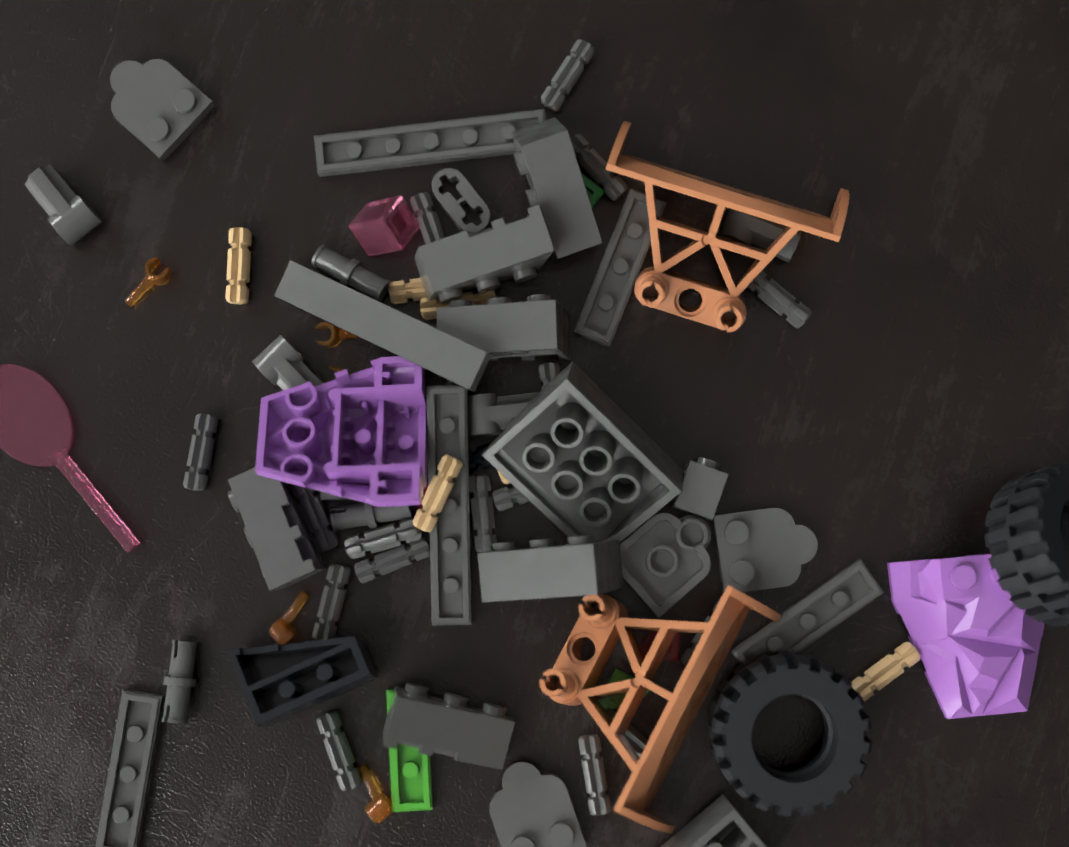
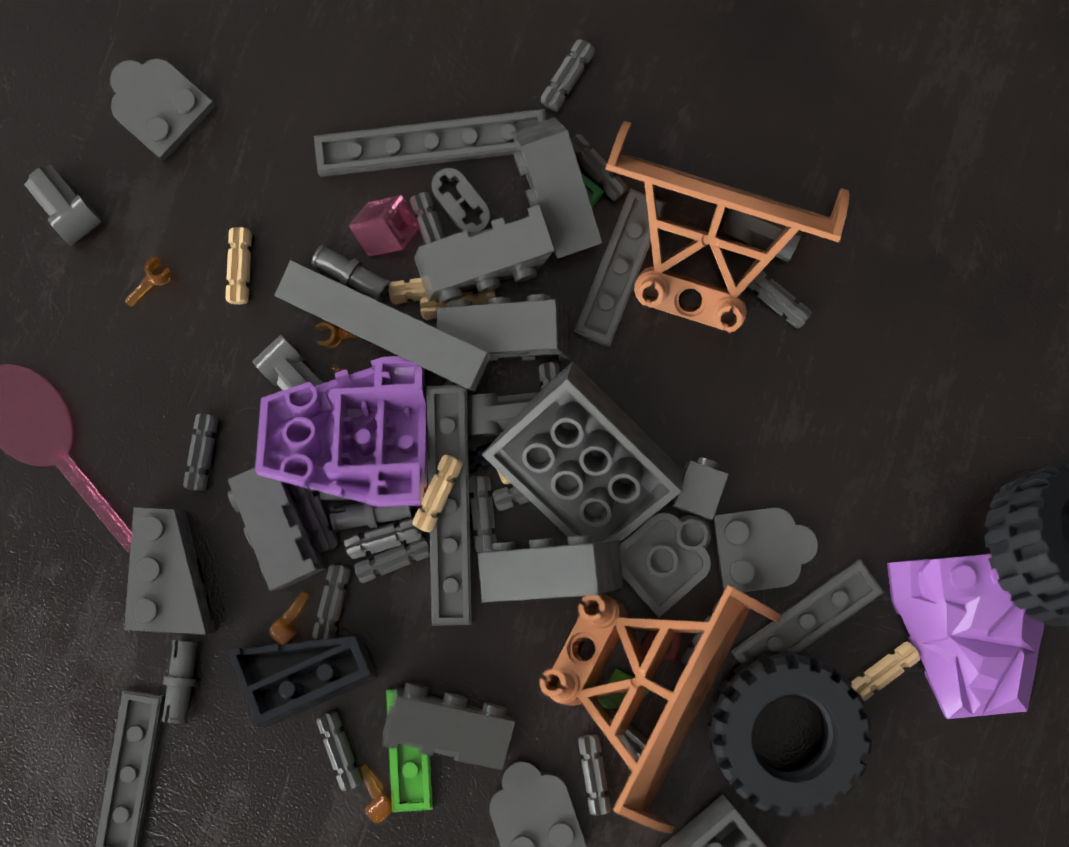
(164, 576): none -> dark grey wedge

